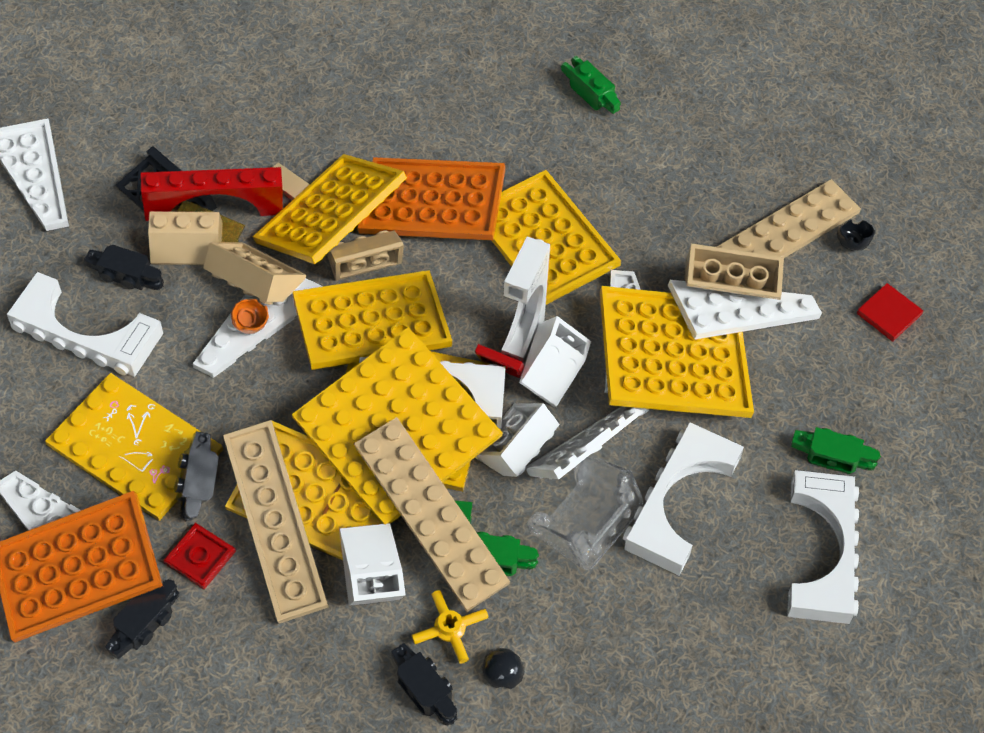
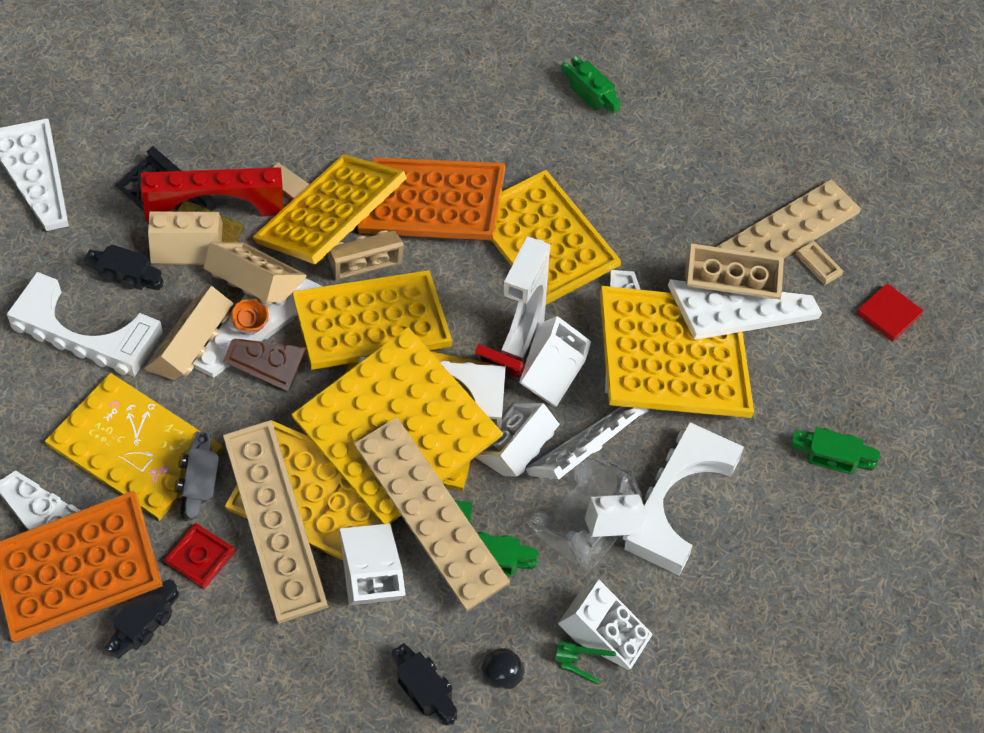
(190, 335): none -> tan slope
(266, 360): none -> reddish brown wing
(453, 634): yellow bar -> none
(569, 653): none -> green plant
(603, 622): none -> white slope
(615, 515): none -> white brick
(819, 262): none -> tan tile
(833, 595): white arch -> none
(855, 236): black hair -> none

